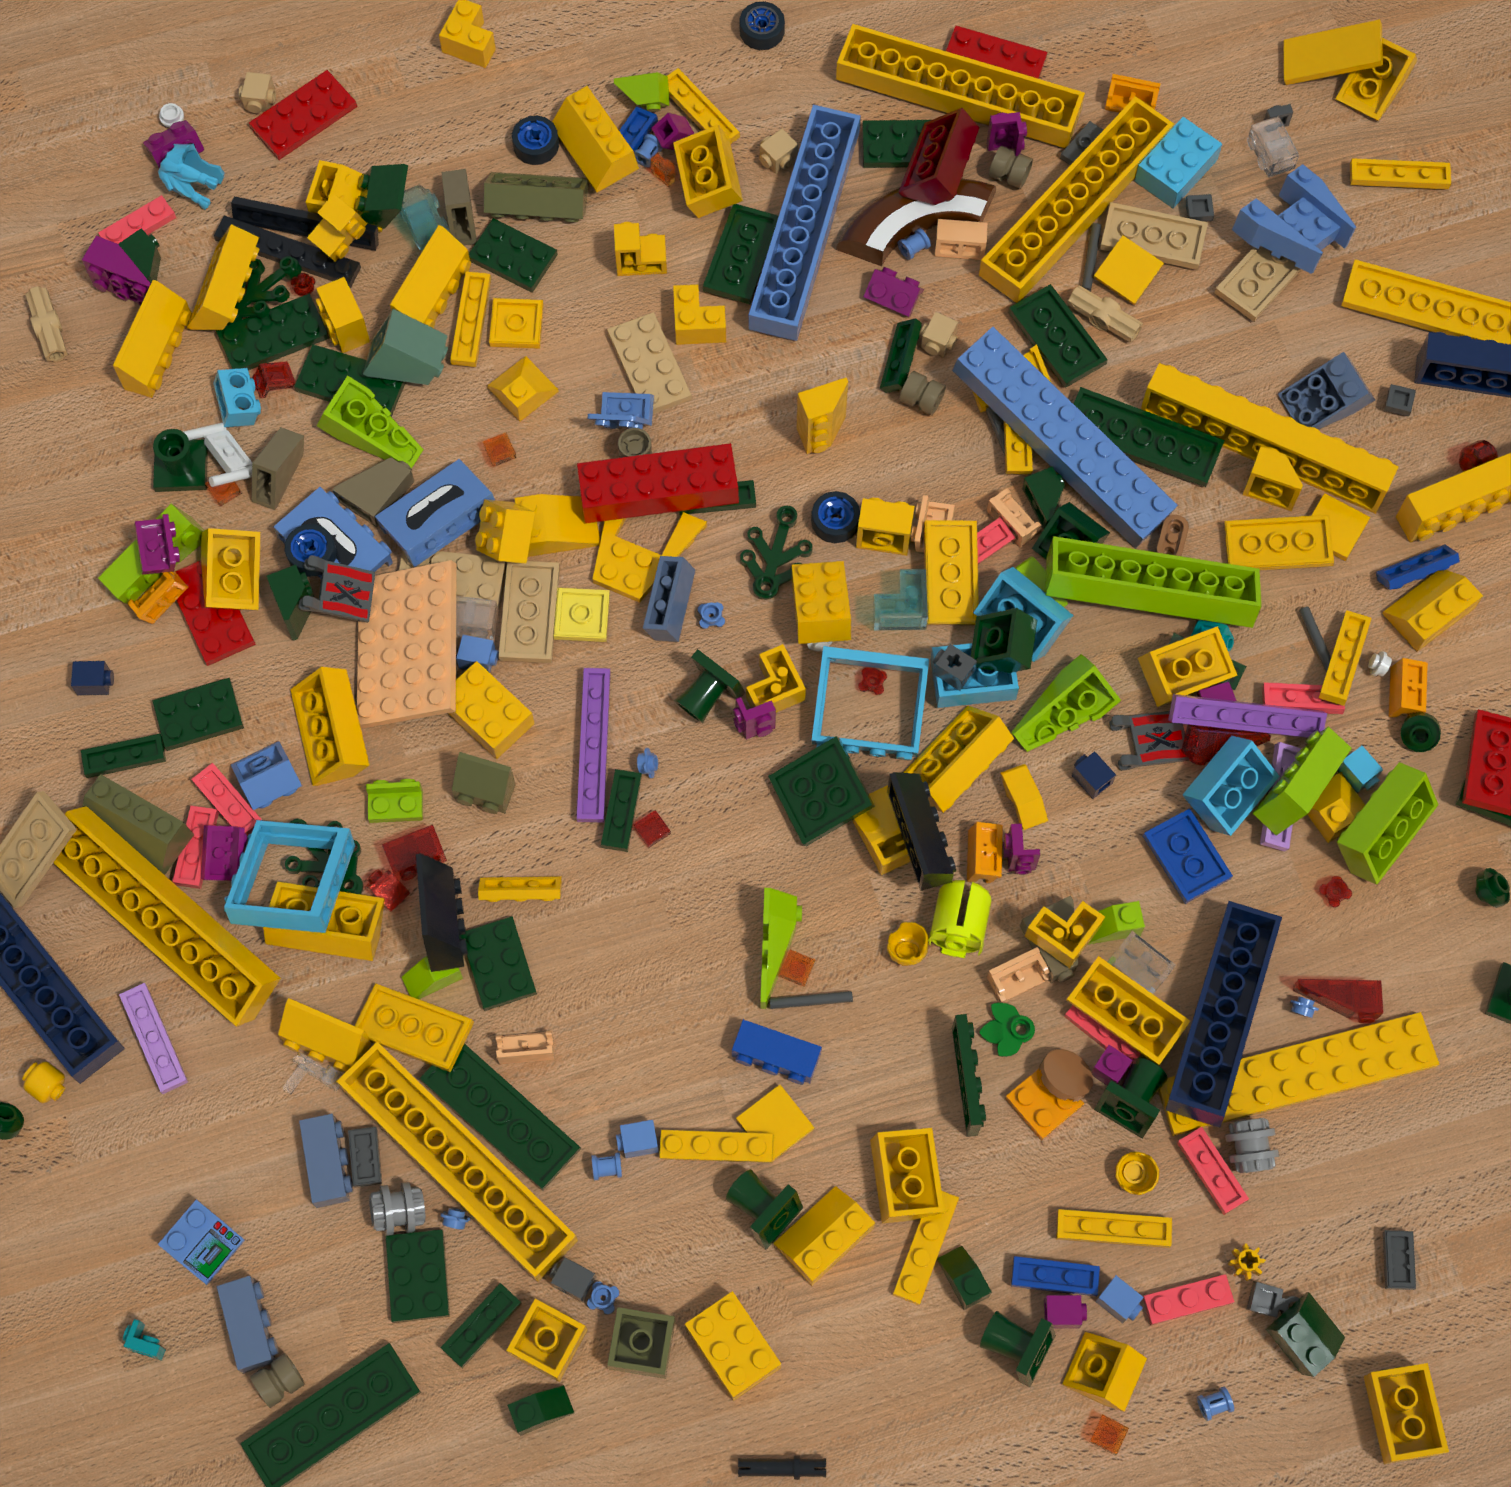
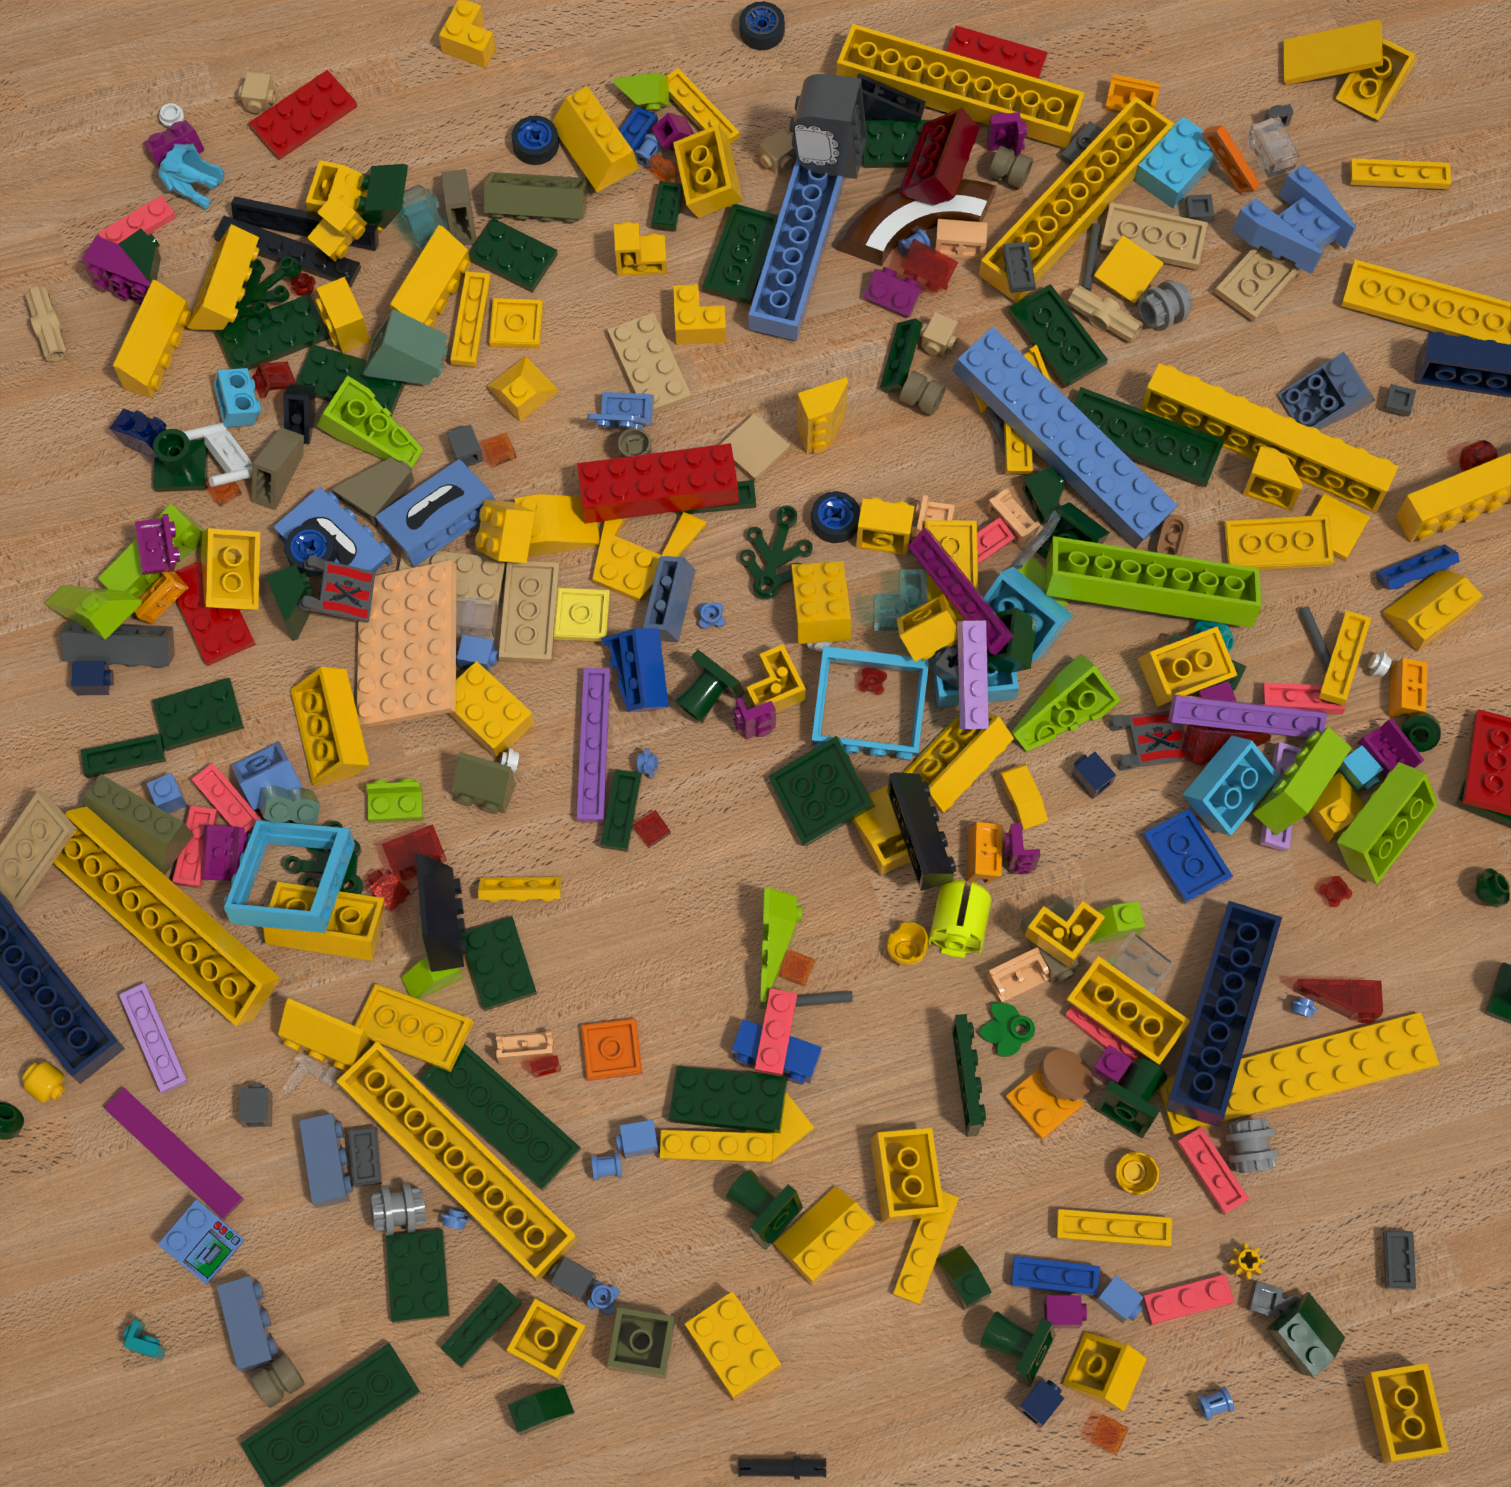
(94, 608): none -> lime wedge
(126, 645): none -> dark grey brick
(137, 430): none -> clear blue brick
(167, 793): none -> medium blue brick
(173, 1153): none -> magenta tile
(255, 1106): none -> dark grey brick
(285, 805): none -> sand green brick
(299, 409): none -> black slope
(465, 445): none -> dark grey brick
(510, 759): none -> white plate
(545, 1066): none -> clear red tile
(611, 1049): none -> orange tile
(640, 668): none -> blue wedge
(667, 206): none -> dark green plate
(728, 1099): none -> dark green plate
(756, 447): none -> tan tile
(776, 1032): none -> coral plate
(830, 125): none -> dark grey brick
(889, 103): none -> black slope
(928, 264): none -> clear red bracket
(928, 628): none -> yellow brick
(959, 588): none -> magenta tile
(973, 675): none -> lavender plate
(1018, 267): none -> dark grey plate
(1036, 540): none -> clear tile
(1041, 1402): none -> dark blue brick
(1165, 305): none -> light grey piece
(1230, 159): none -> orange plate
(1390, 746): none -> magenta bracket

